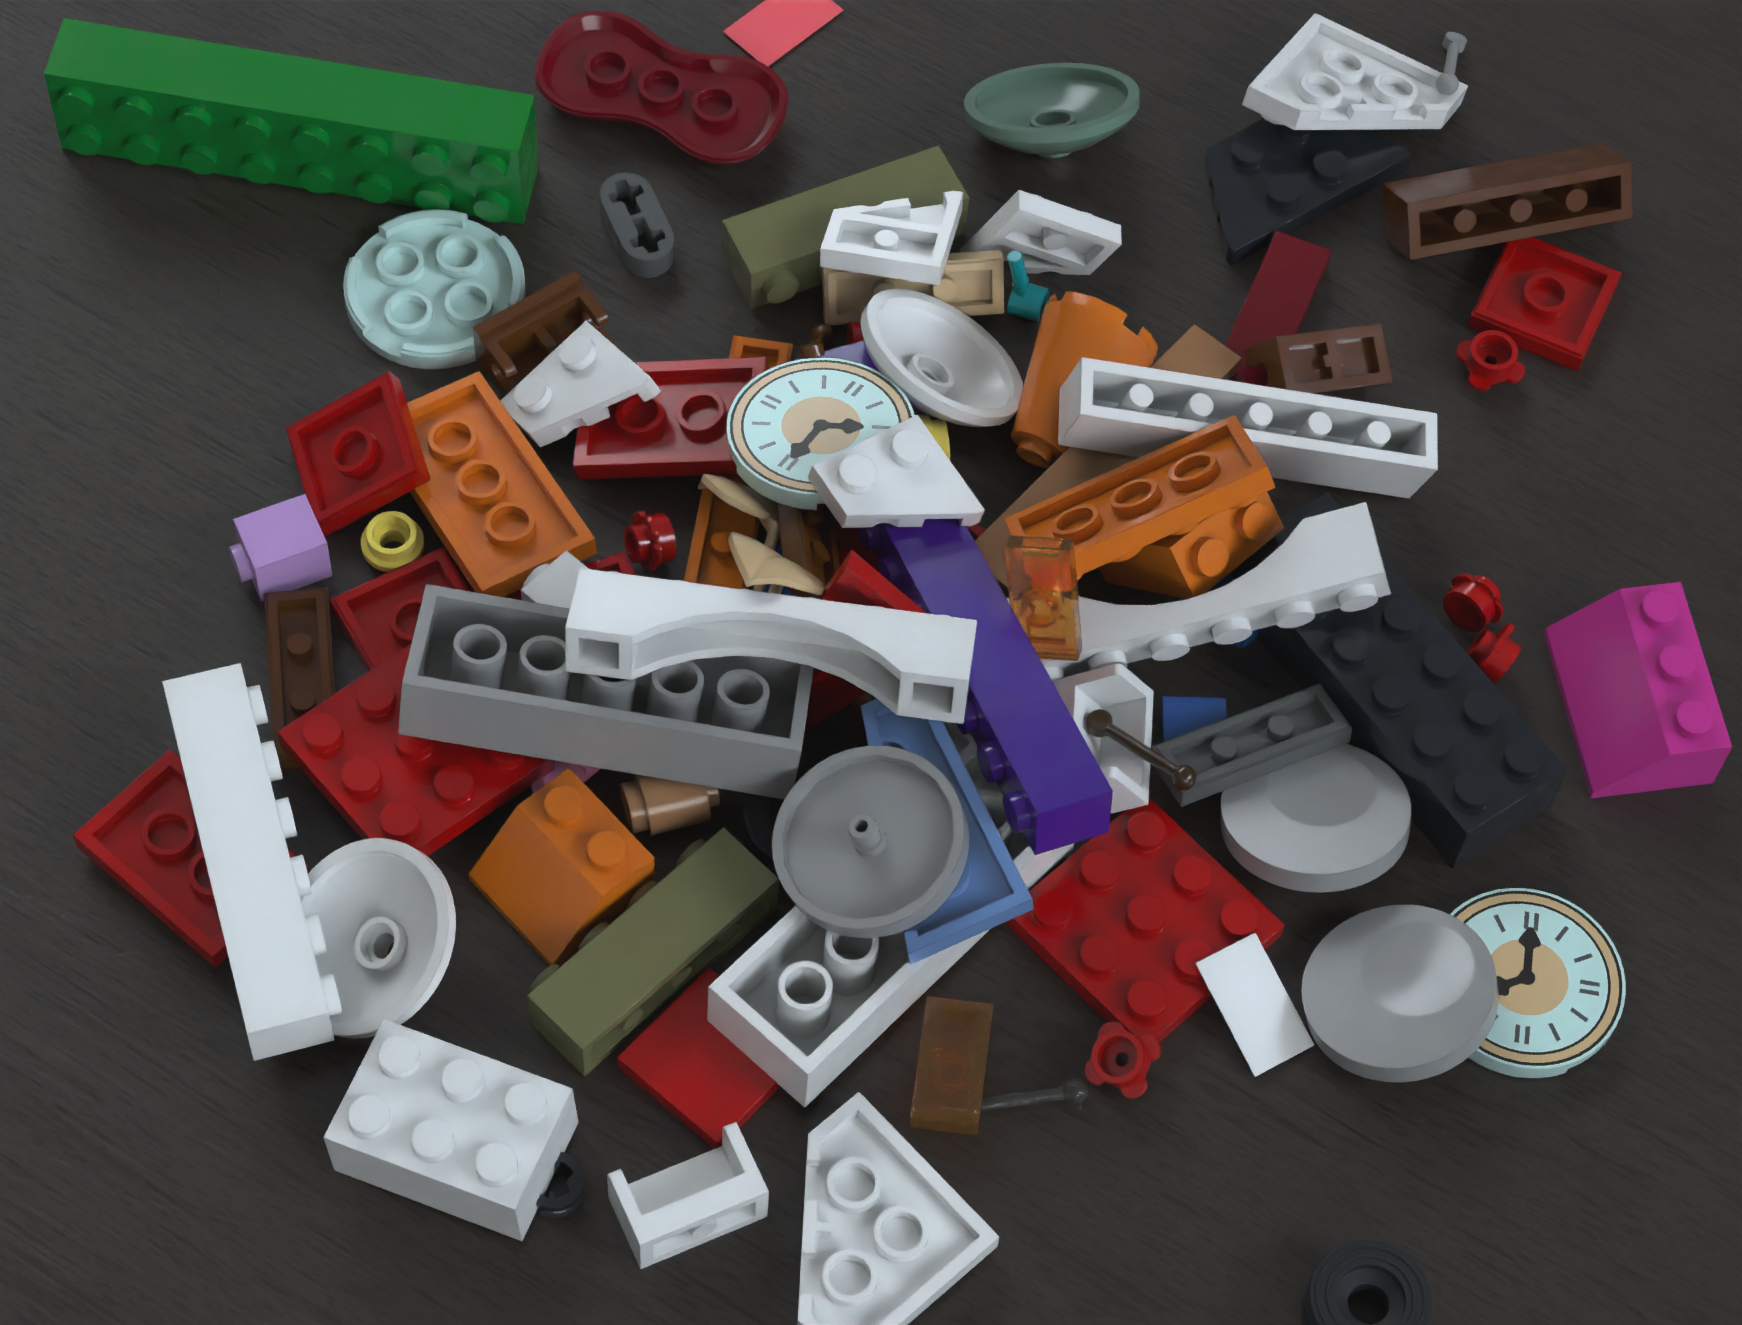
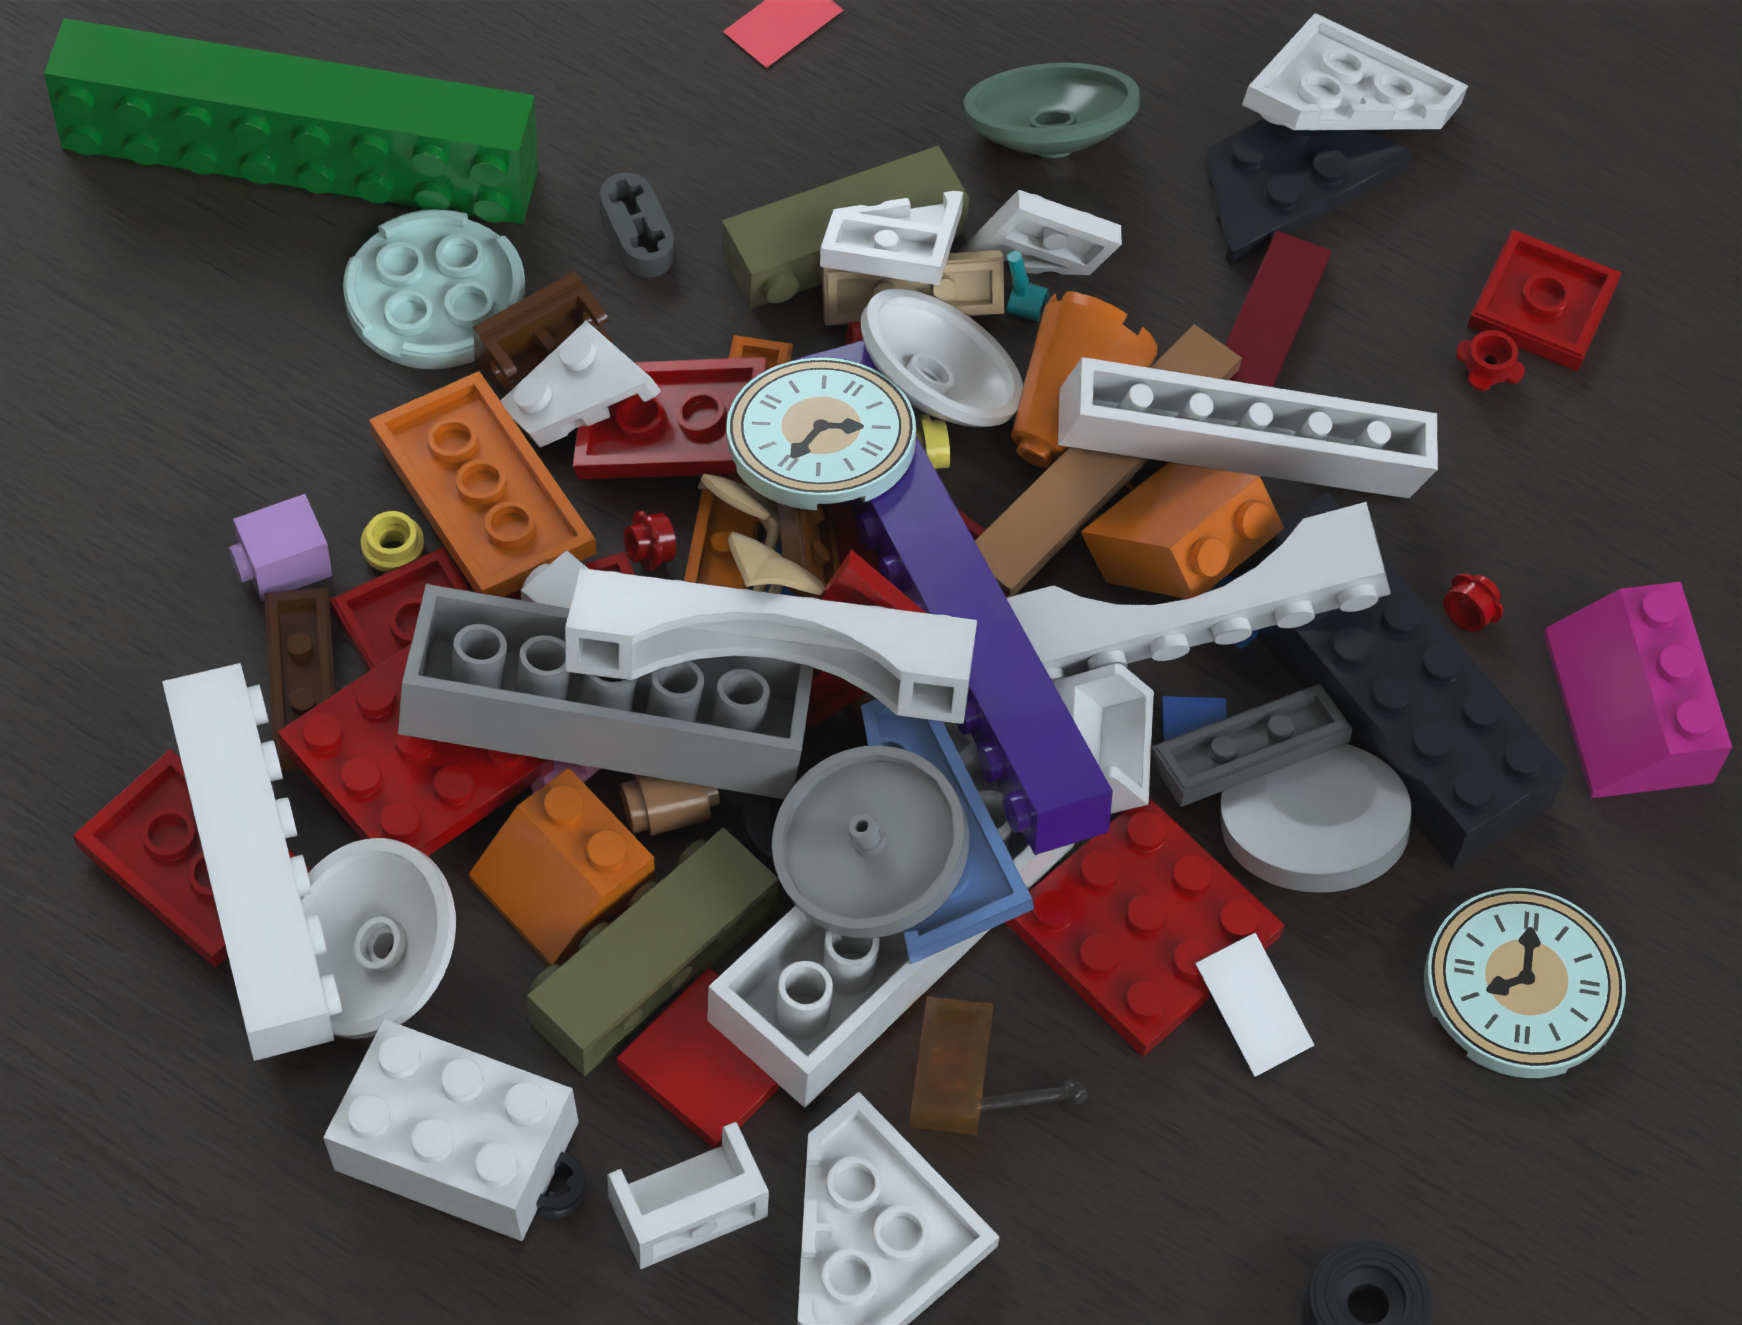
(358, 453): red tile -> none
(621, 71): dark red plate -> none
(821, 336): reddish brown hinge -> none
(894, 480): white wing -> none
(1045, 594): clear orange plate -> none
(1101, 725): dark brown hinge -> none
(1113, 1042): red plate -> none
(1151, 496): orange plate -> none
(1324, 360): reddish brown hinge -> none
(1400, 993): light grey piece -> none
(1447, 82): light grey hinge -> none
(1494, 652): red plate -> none
(1507, 200): reddish brown brick -> none

